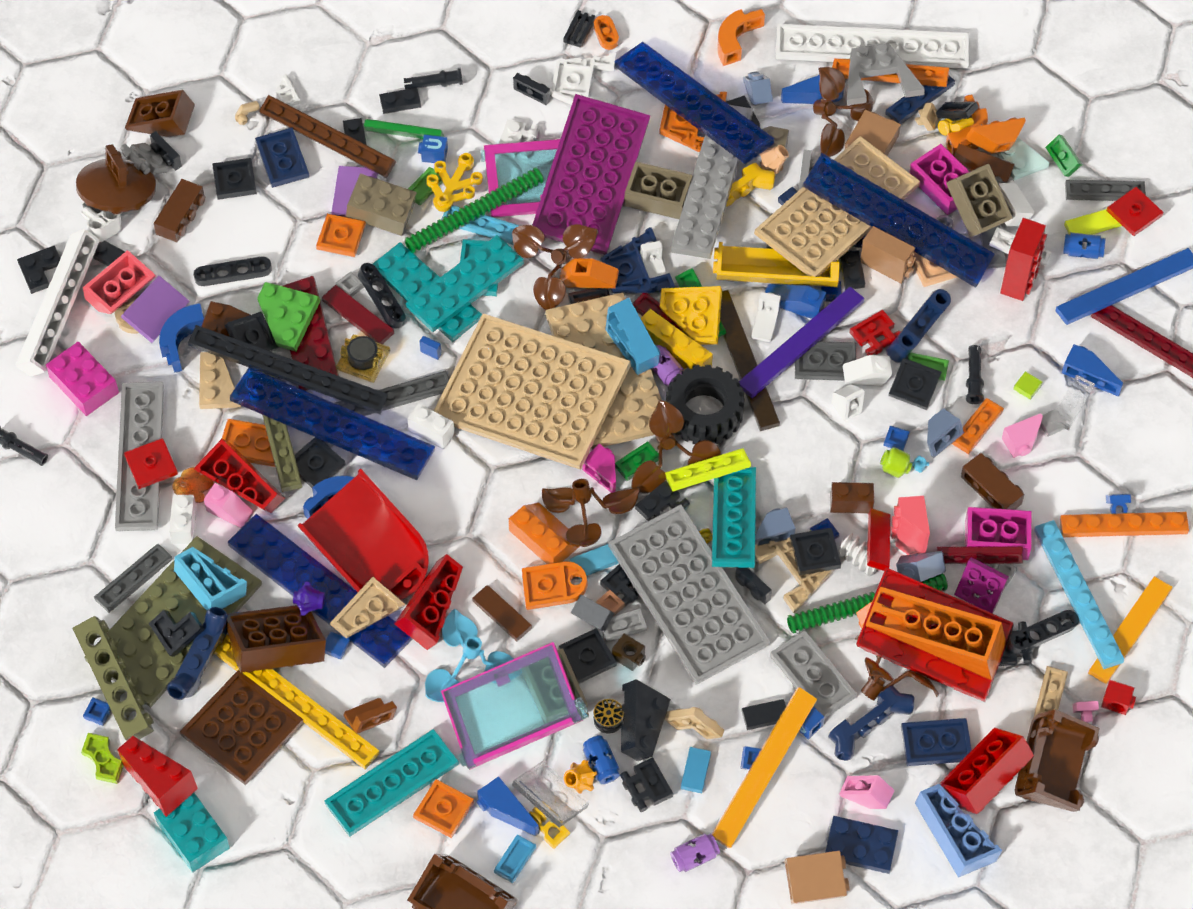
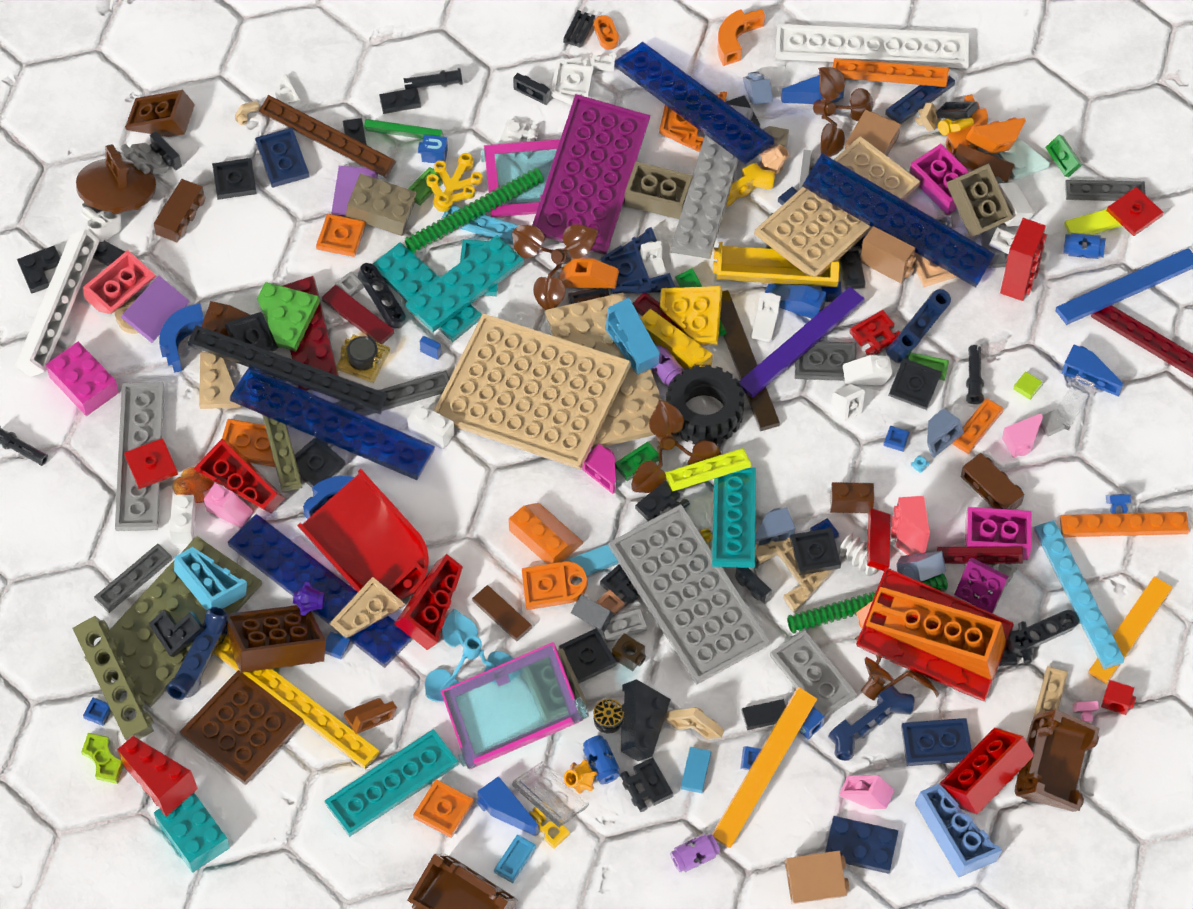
(232, 267): black beam -> none
(560, 499): reddish brown plant -> none
(878, 61): light grey wing -> none
(896, 462): lime head -> none

